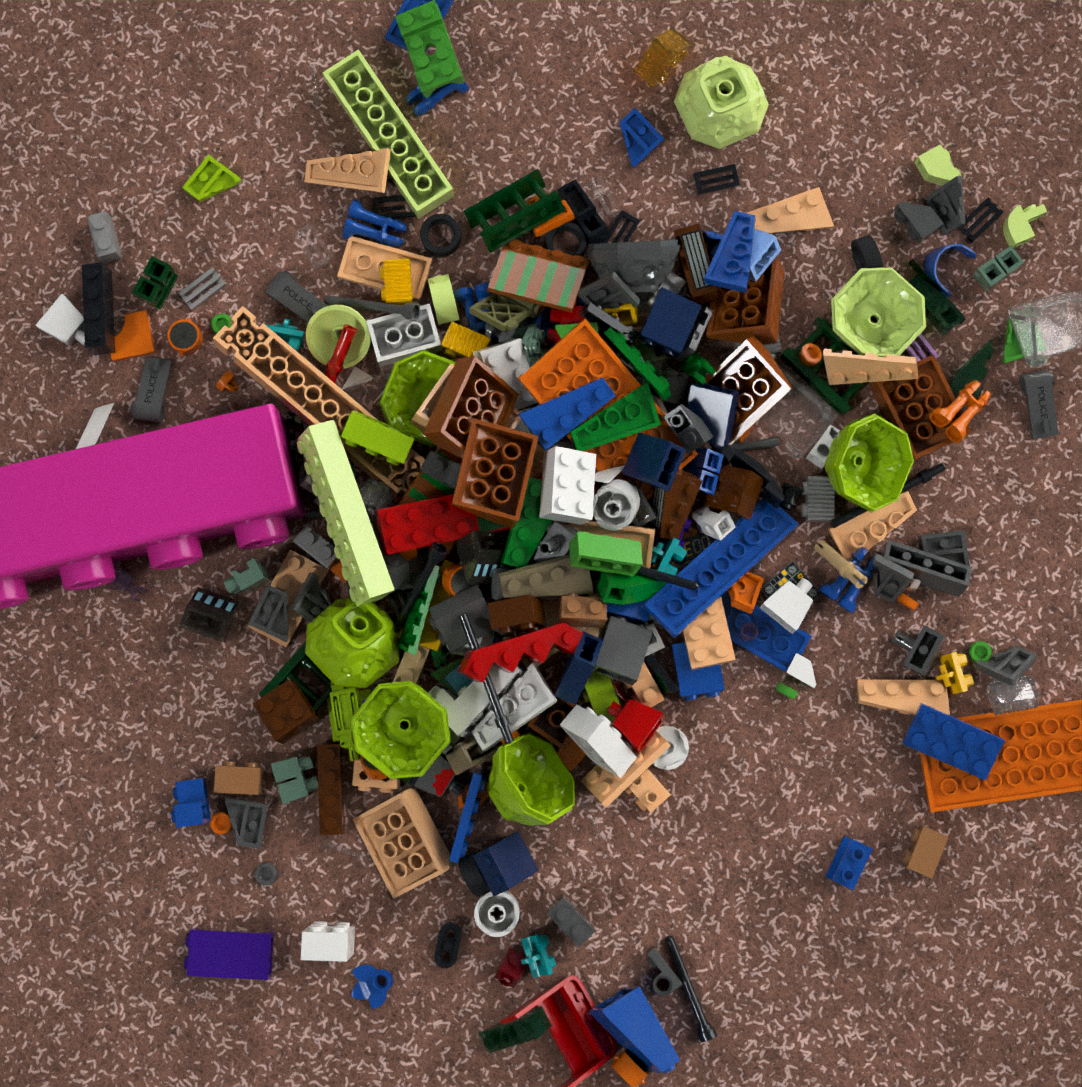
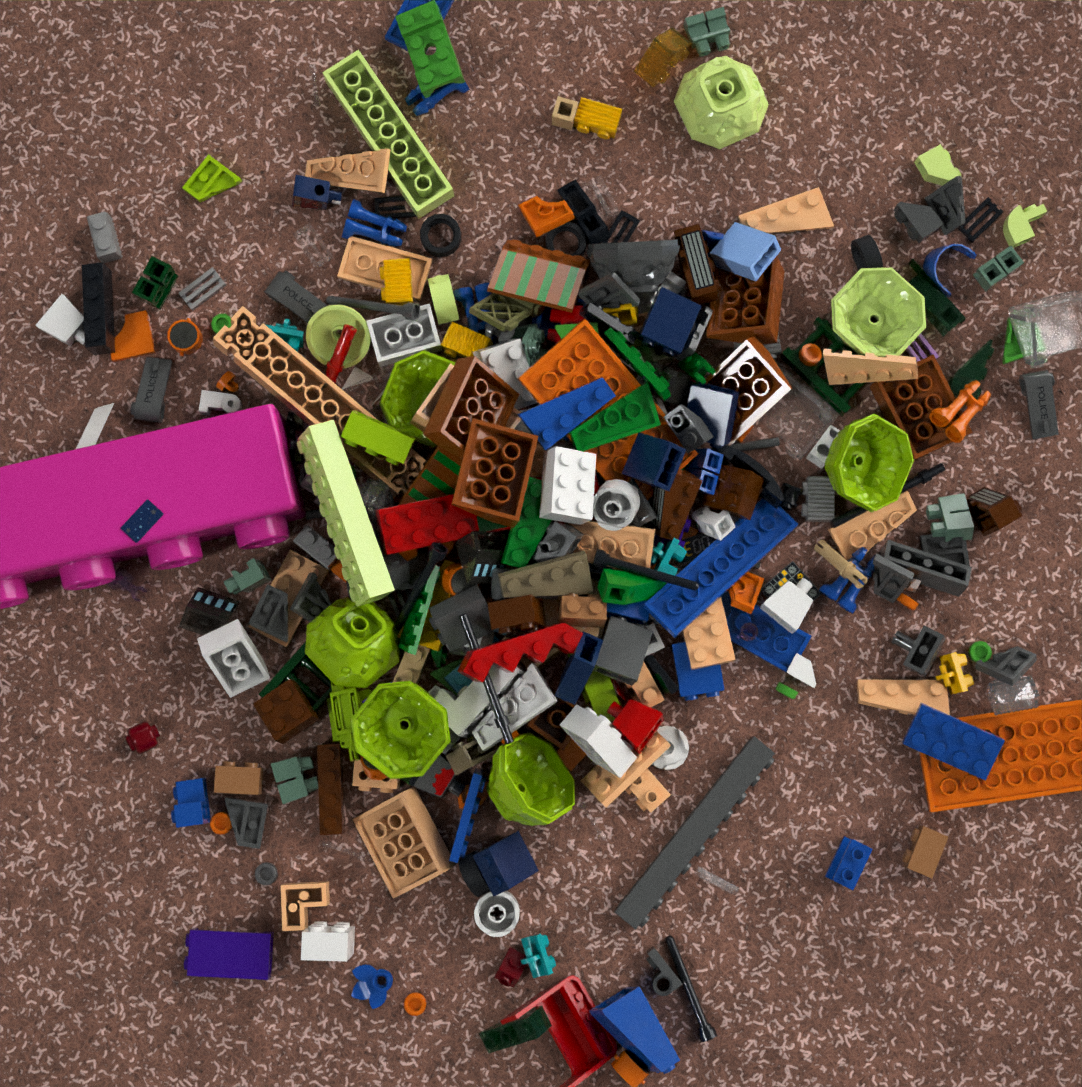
(142, 521): none -> dark blue sticker
(142, 737): none -> dark red head
(218, 401): none -> white leg
(233, 658): none -> white brick
(297, 899): none -> light nougat brick
(306, 193): none -> dark blue torso
(415, 1004): none -> orange tile
(441, 469): dark grey plate -> none
(447, 944): black plate -> none
(519, 222): dark green fence -> none
(564, 113): none -> tan brick
(570, 920): dark grey brick -> none
(597, 118): none -> yellow brick
(605, 553): bright green brick -> none
(608, 475): white sticker -> none
(639, 136): blue wing -> none
(694, 832): none -> dark grey brick
(698, 183): black tile -> none
(708, 29): none -> sand green hips
(716, 880): none -> clear tile
(733, 257): blue wing -> none
(953, 518): none -> sand green hips
(992, 510): none -> reddish brown wedge

